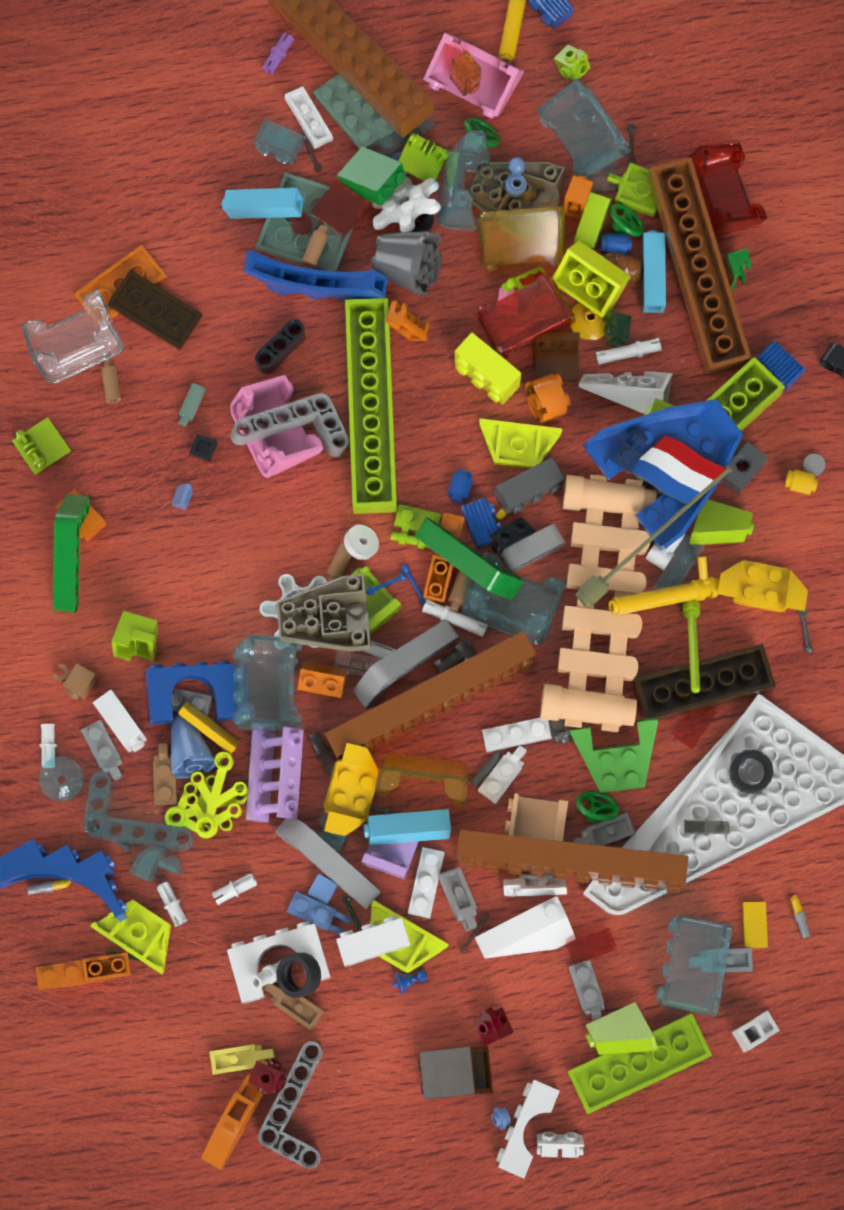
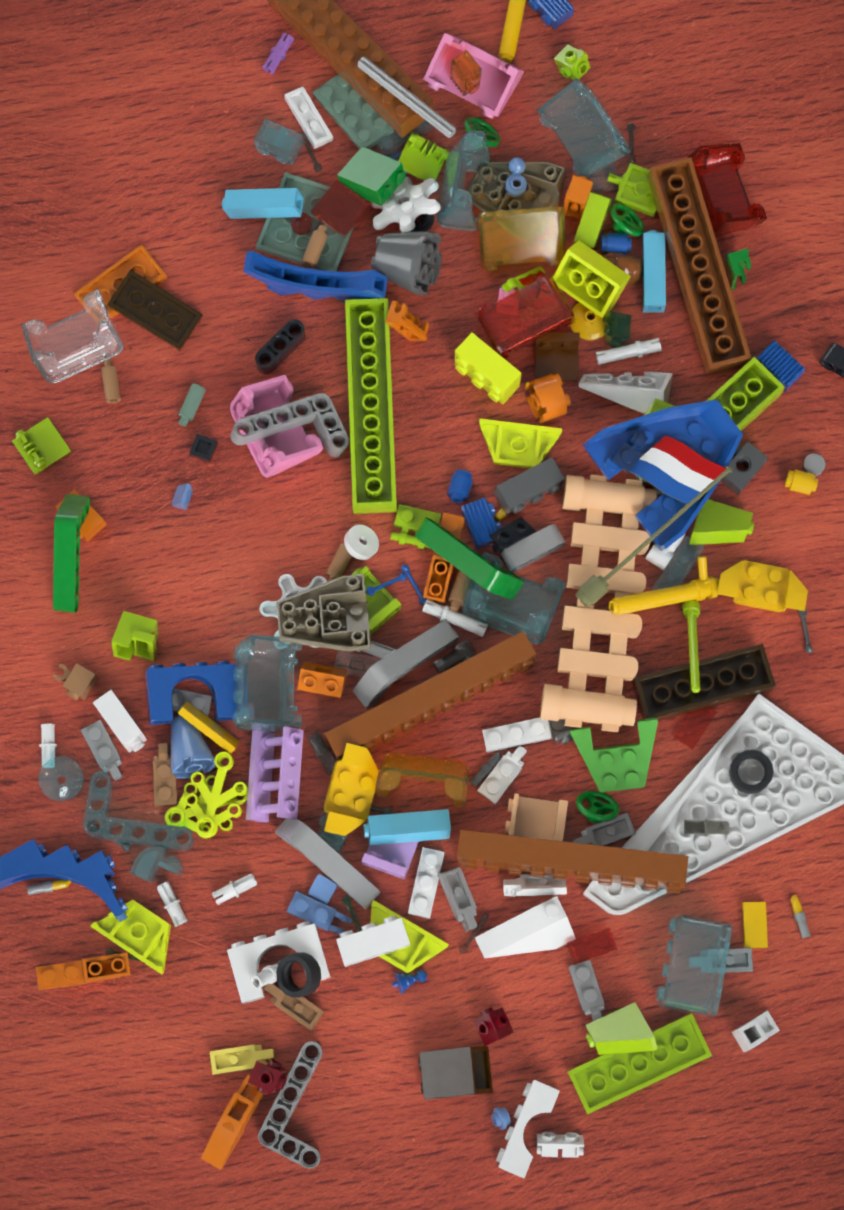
(406, 97): none -> light grey axle

